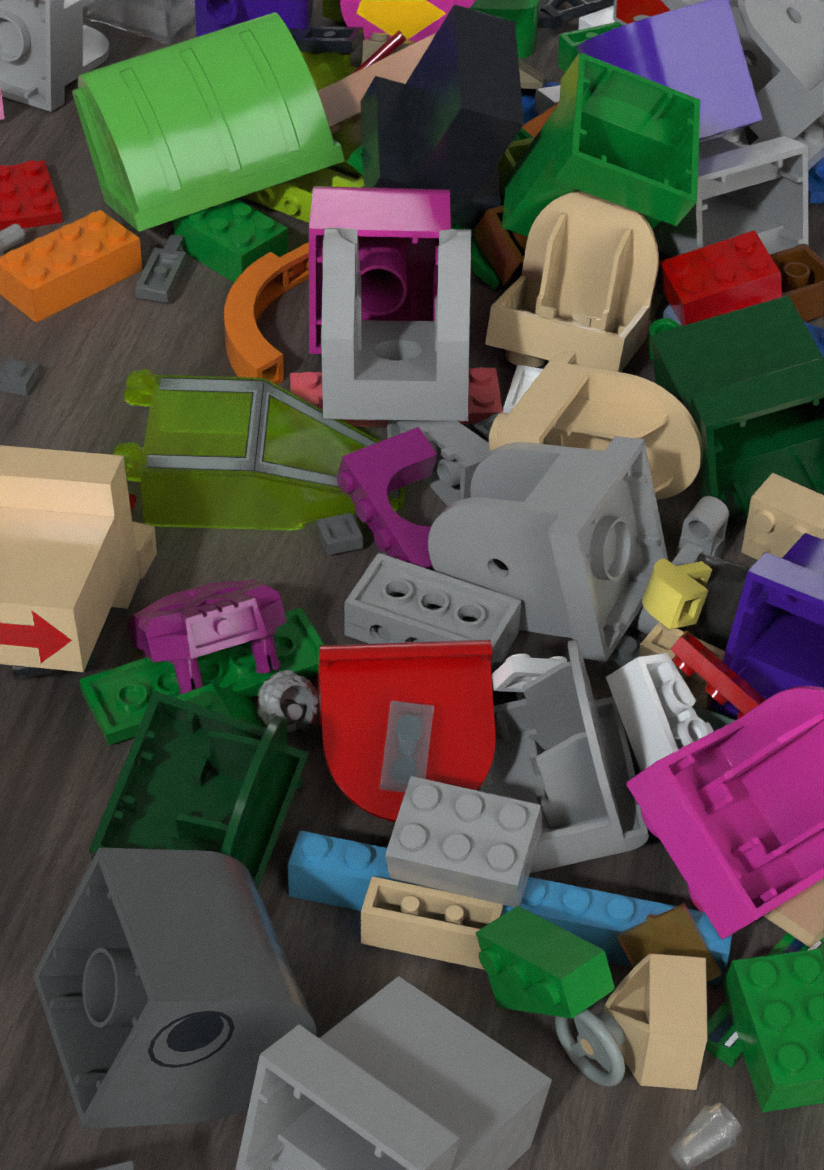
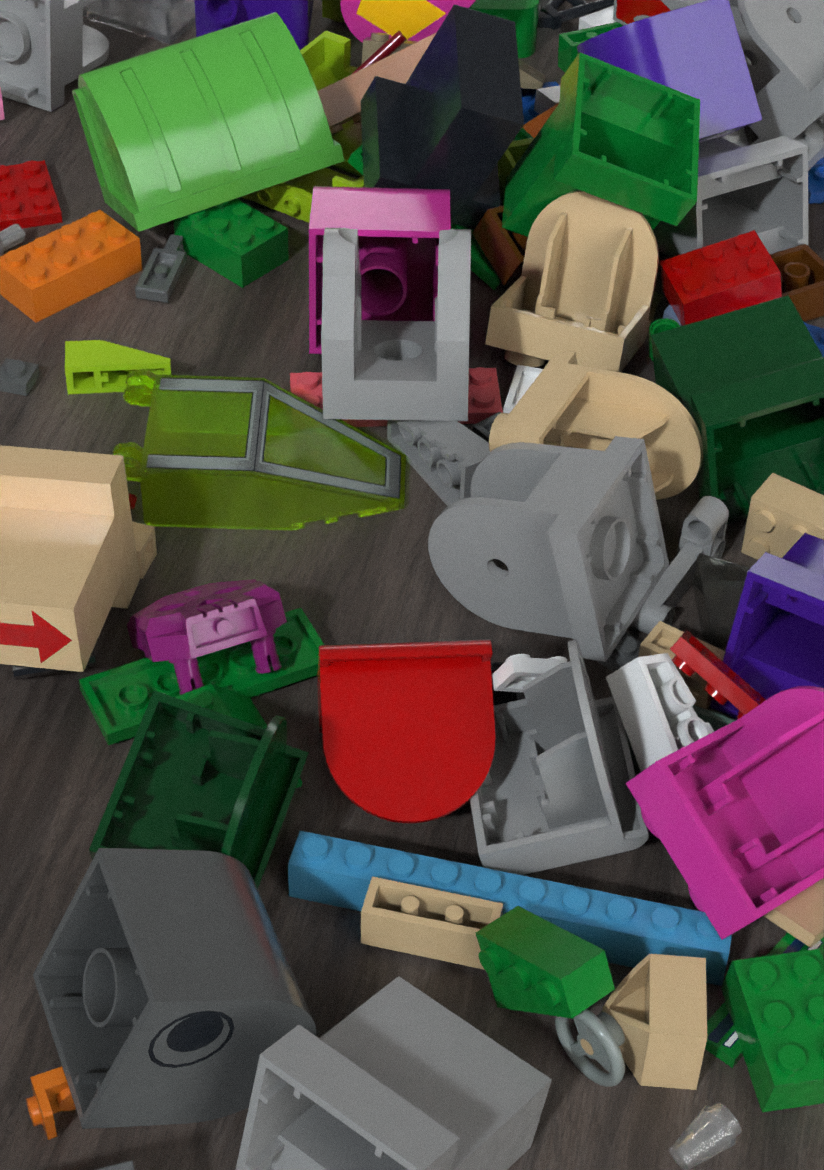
(49, 1096): none -> orange bracket
(104, 366): none -> lime slope
(247, 299): orange arch -> none
(290, 698): light grey piece -> none
(328, 39): black plate -> none
(339, 534): dark grey plate -> none
(373, 475): magenta arch -> none
(406, 744): clear light blue plate -> none
(420, 605): light grey brick -> none
(464, 841): light grey brick -> none
(668, 934): clear orange piece -> none
(676, 592): light yellow brick -> none

